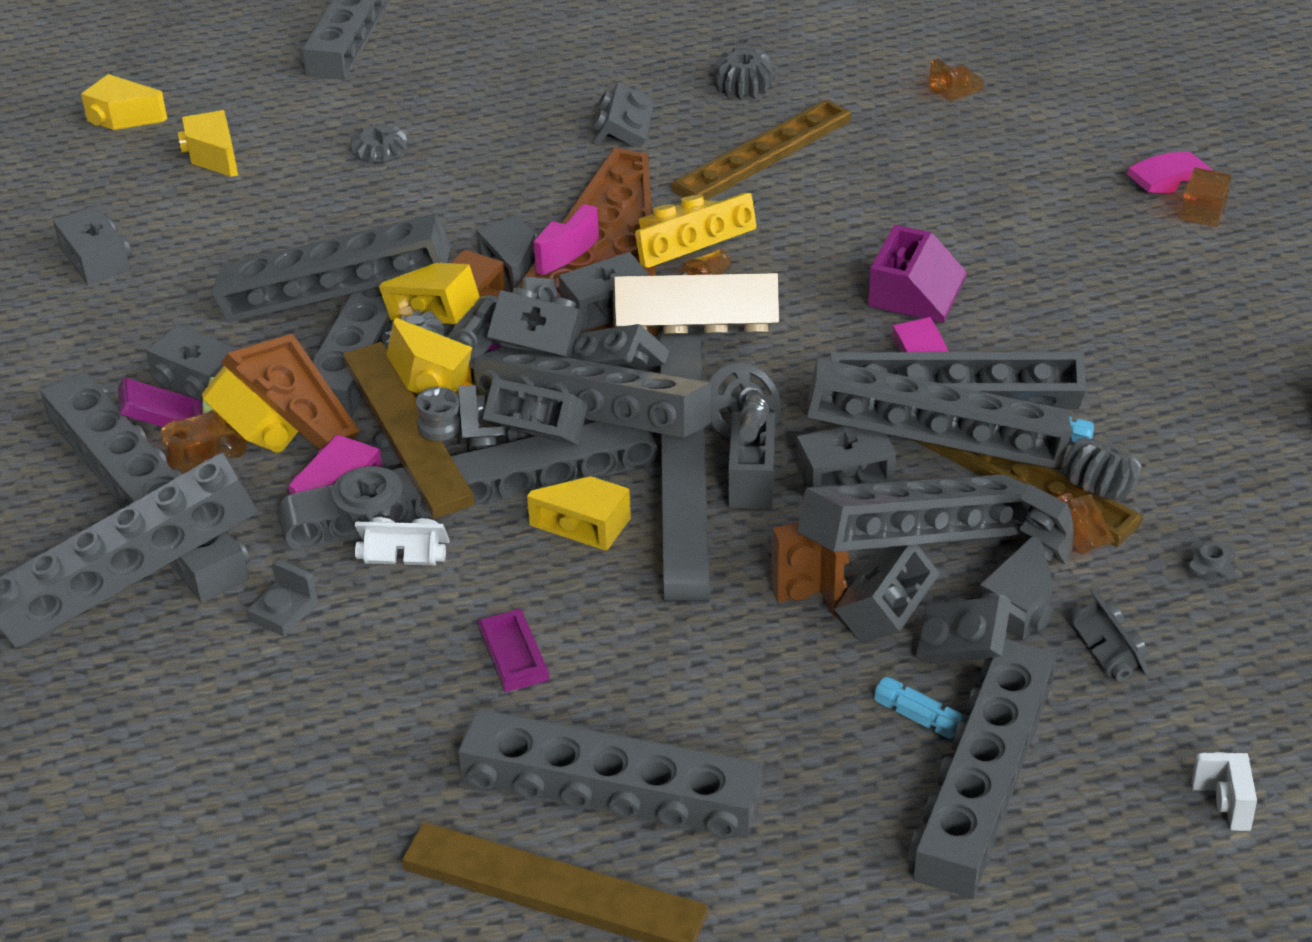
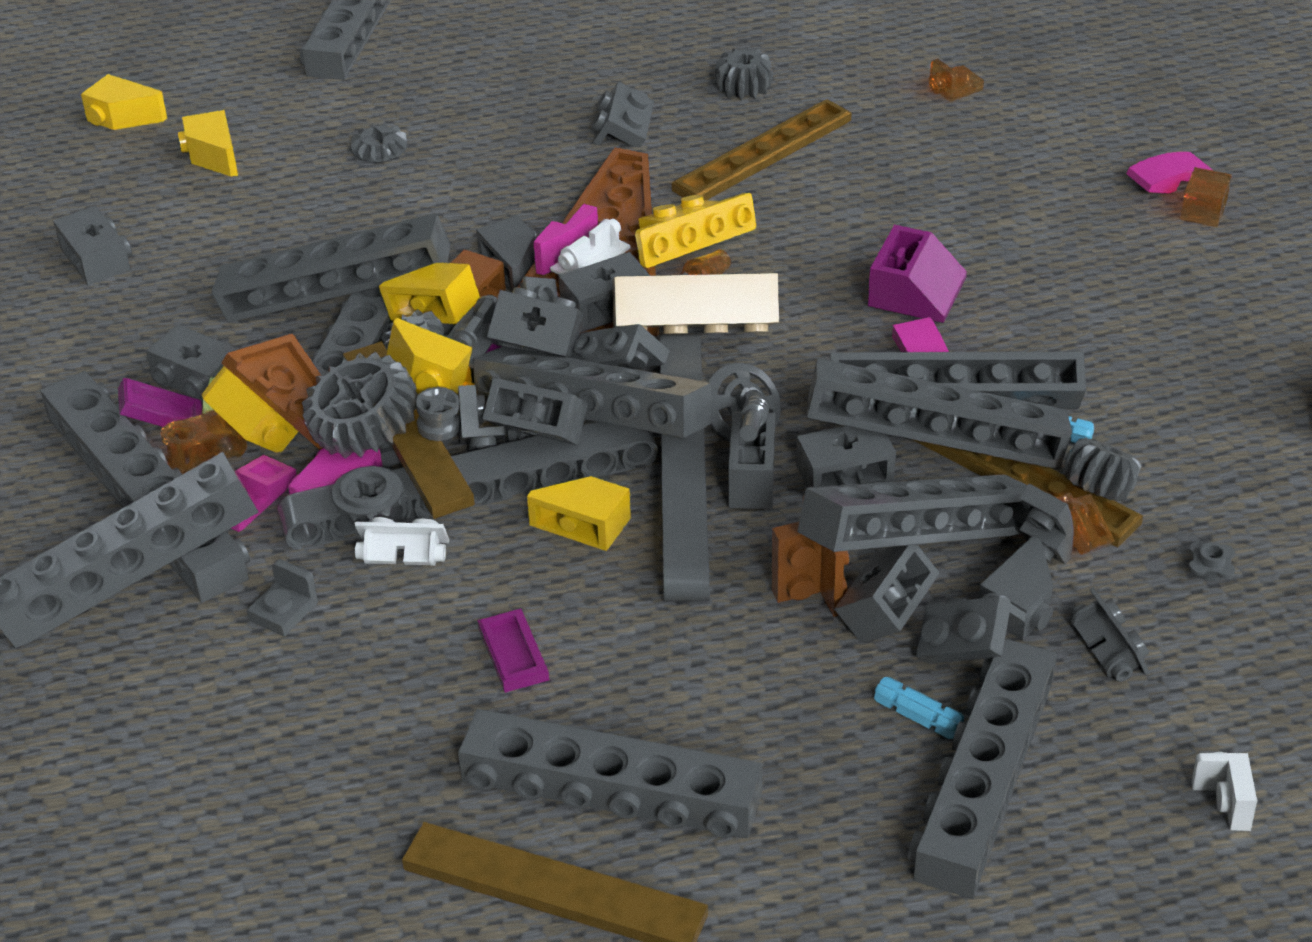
(265, 482): none -> dark pink slope
(360, 405): none -> dark grey gear
(601, 245): none -> white hinge

